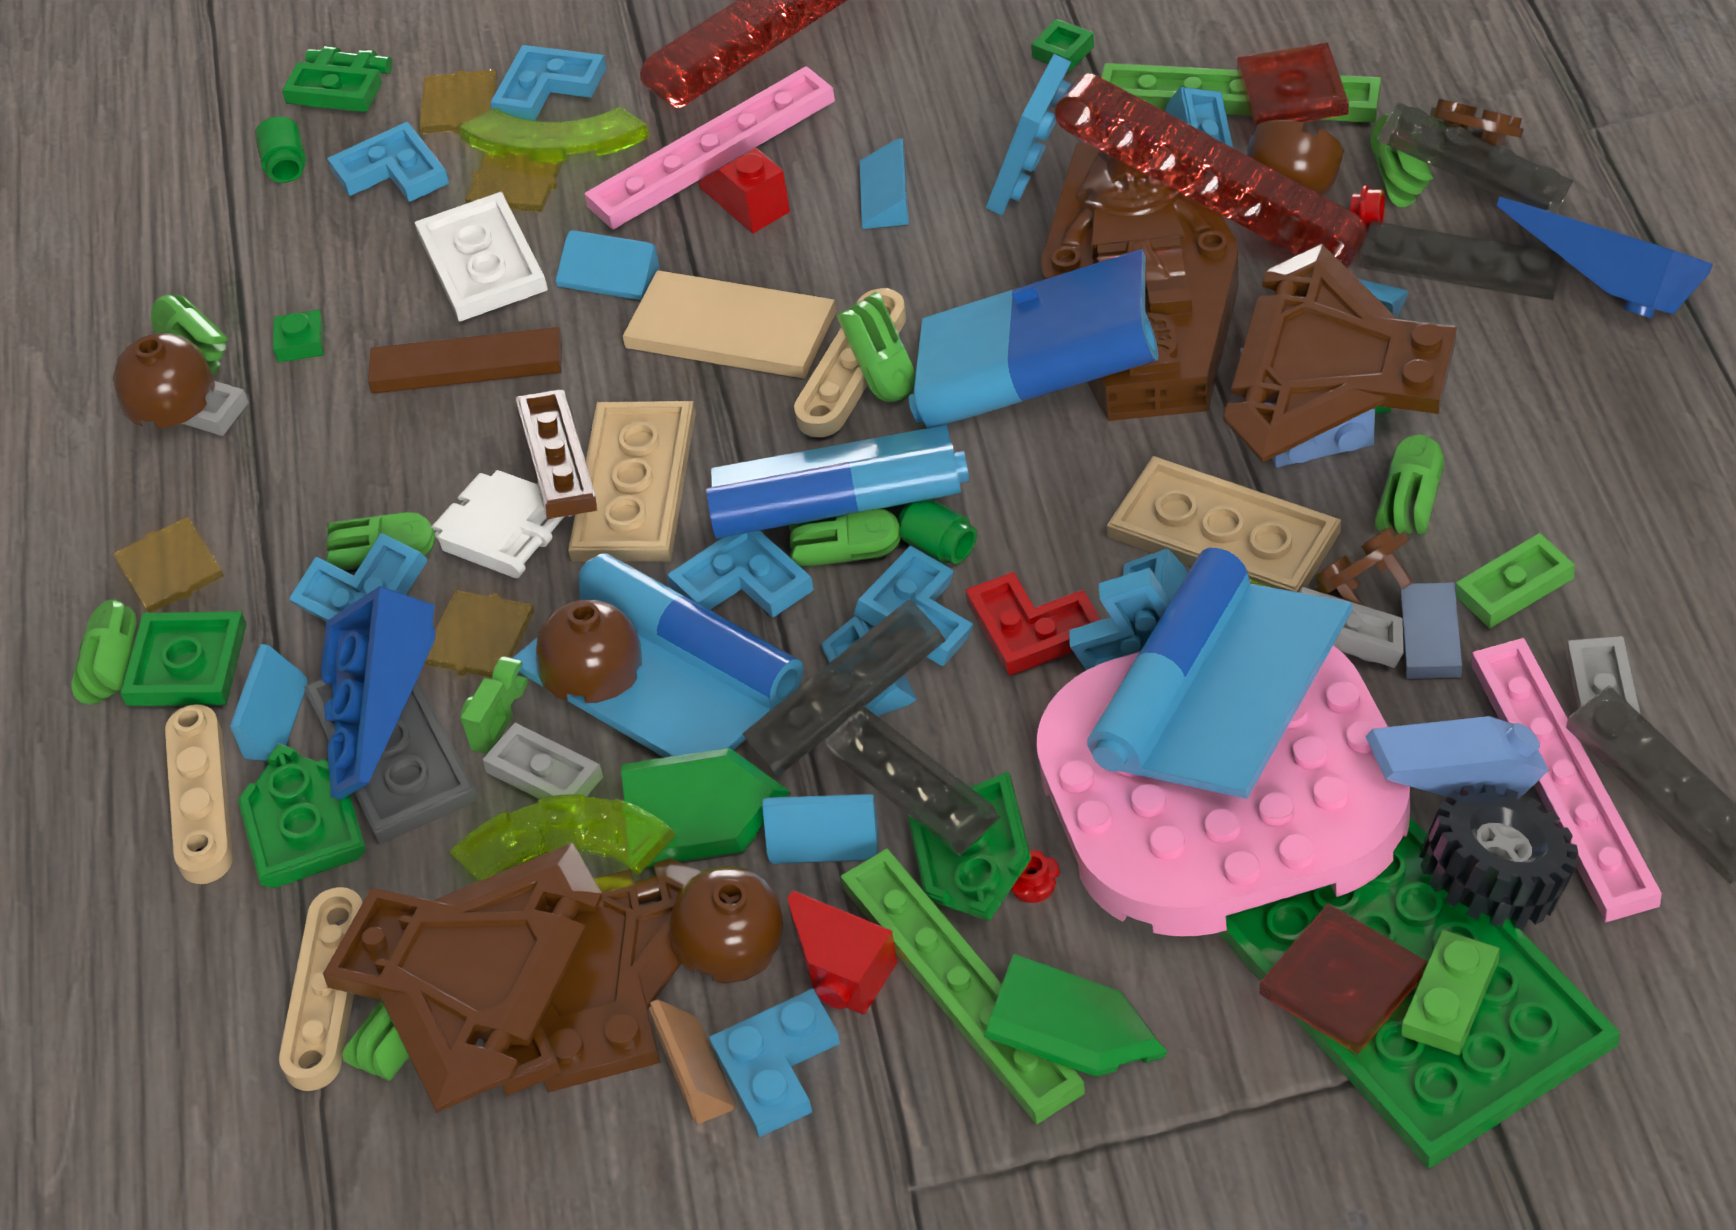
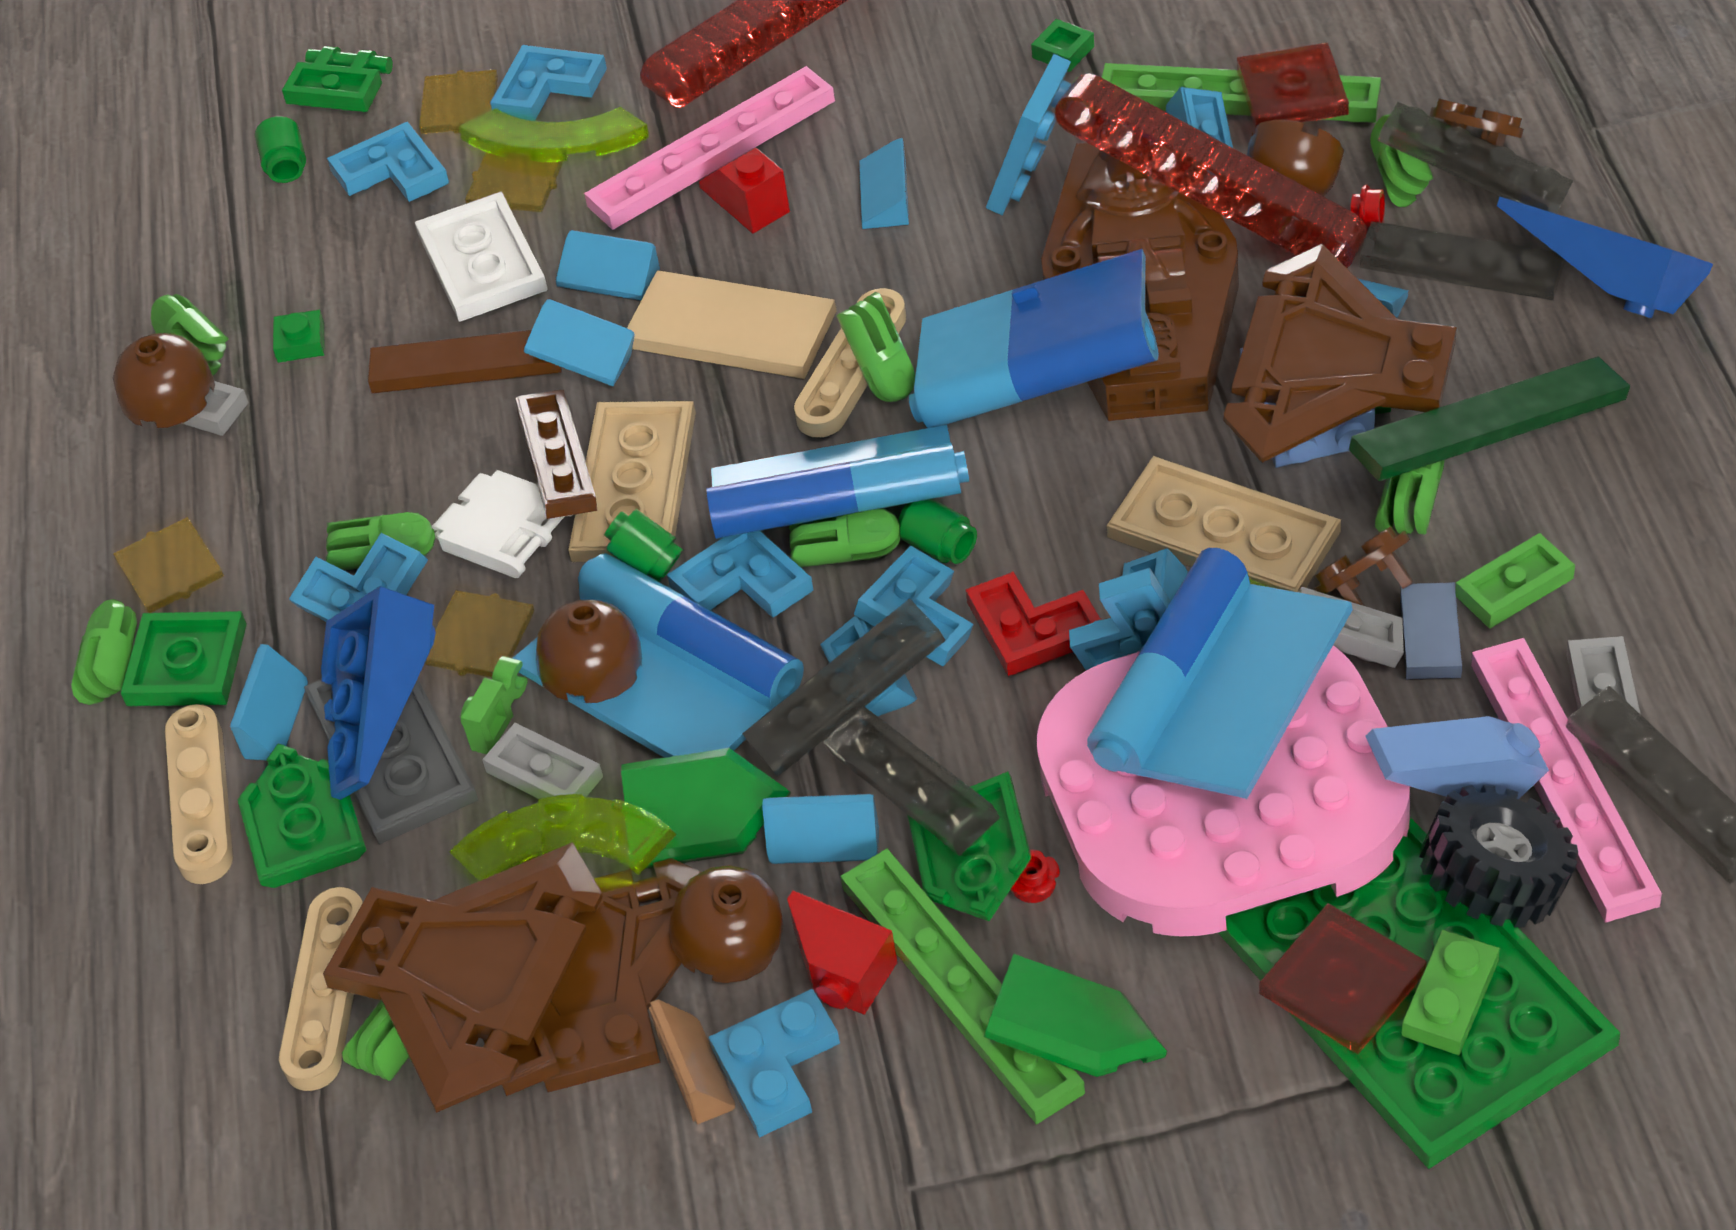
(580, 342): none -> dark azure slope
(642, 544): none -> green brick
(1488, 418): none -> dark green tile

